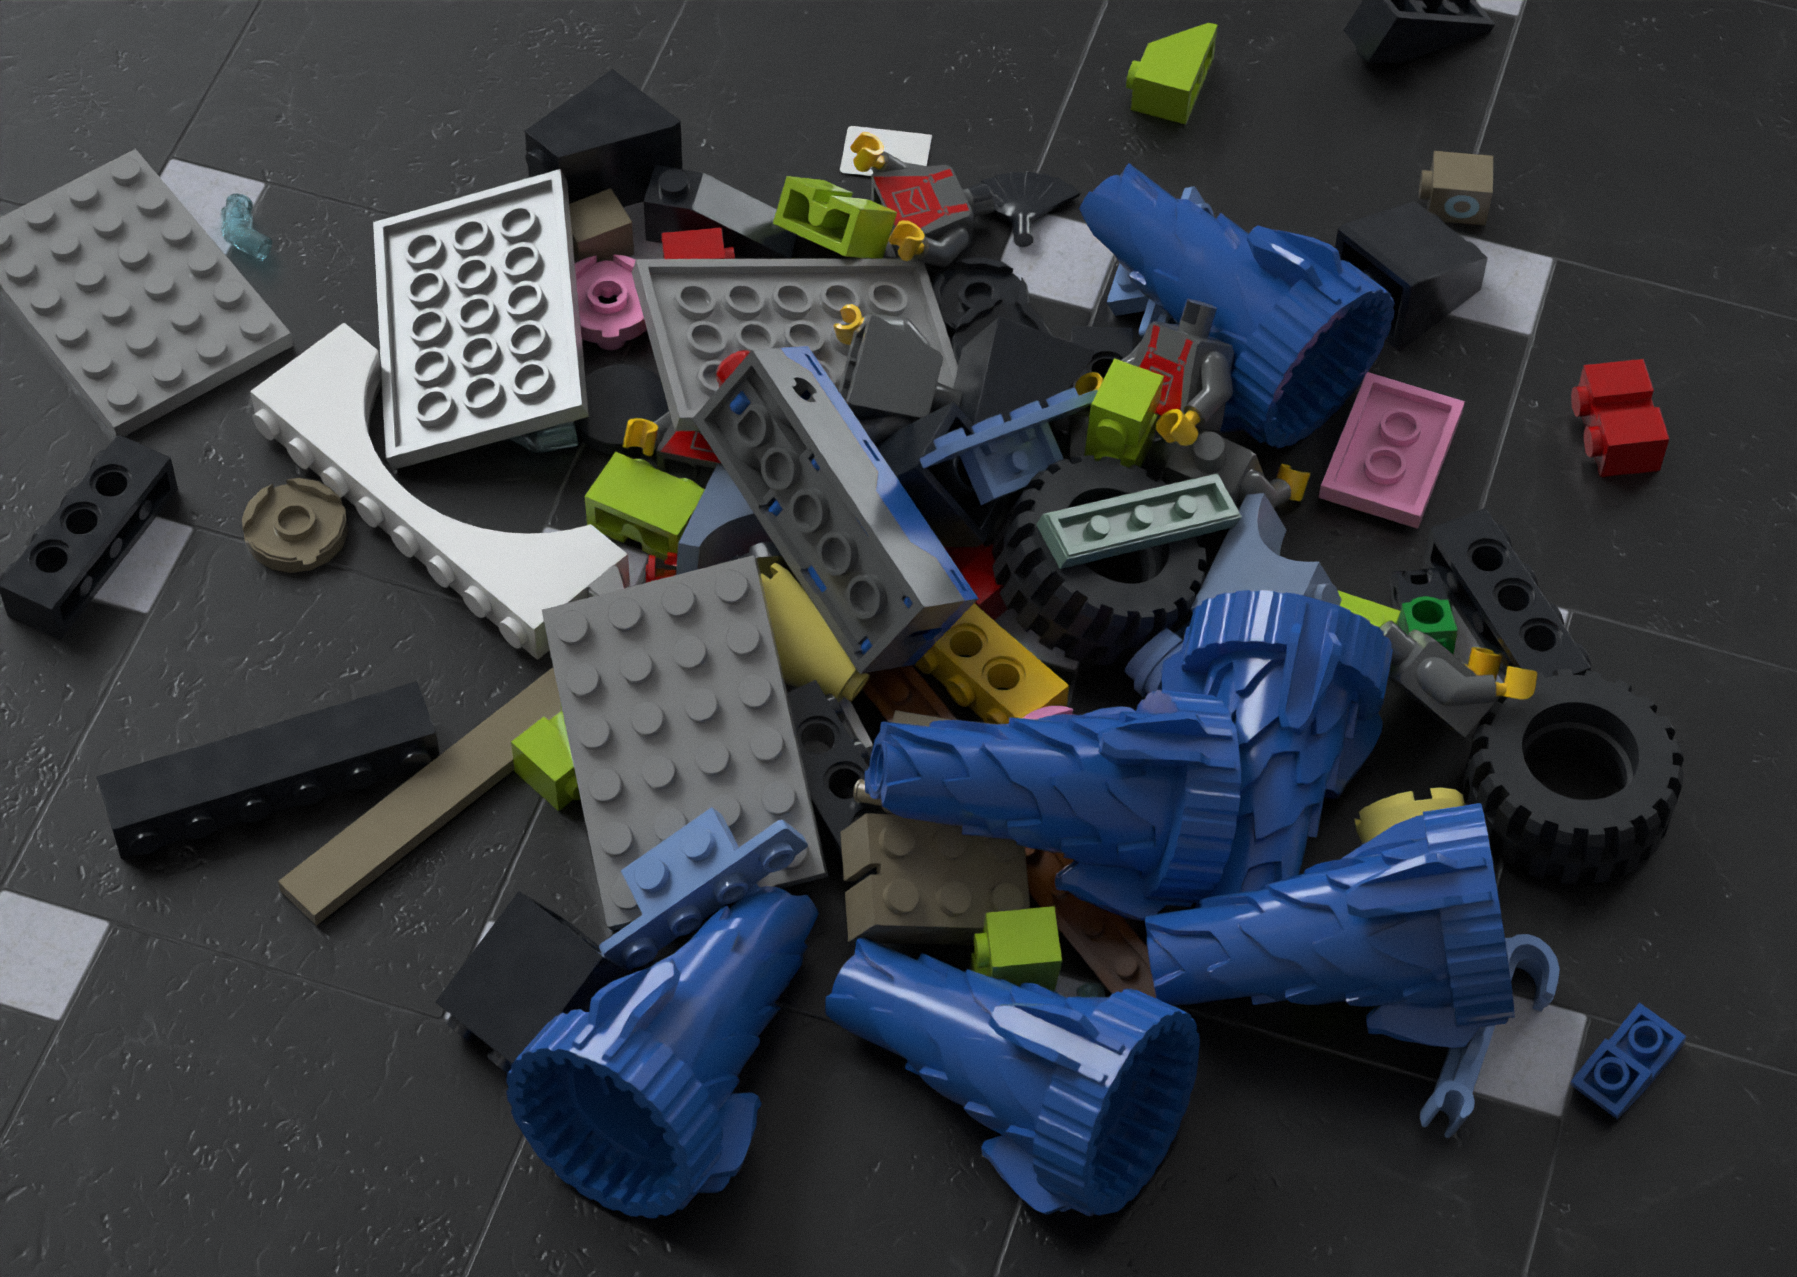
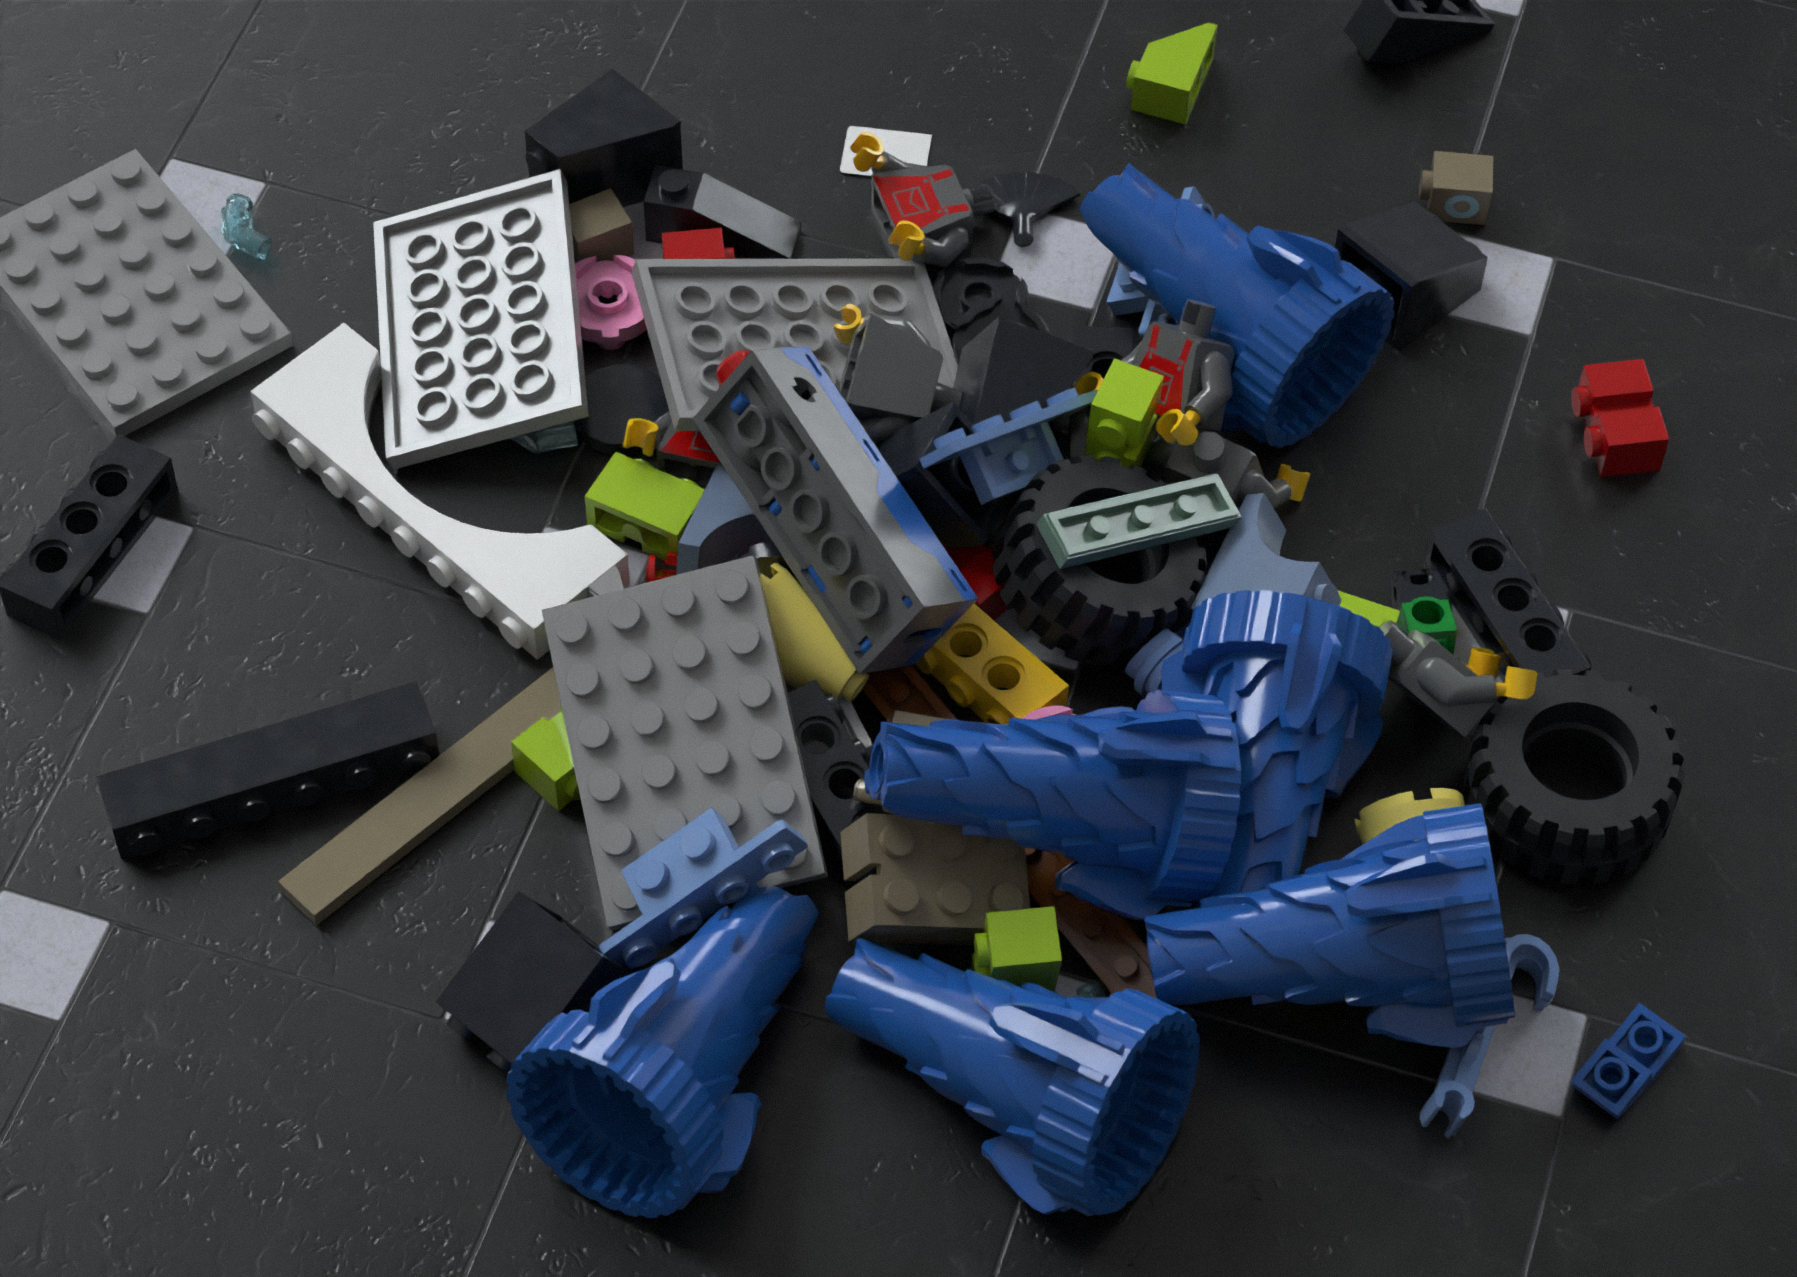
(295, 525): dark tan tile -> none
(834, 218): lime brick -> none
(1391, 450): bright pink plate -> none

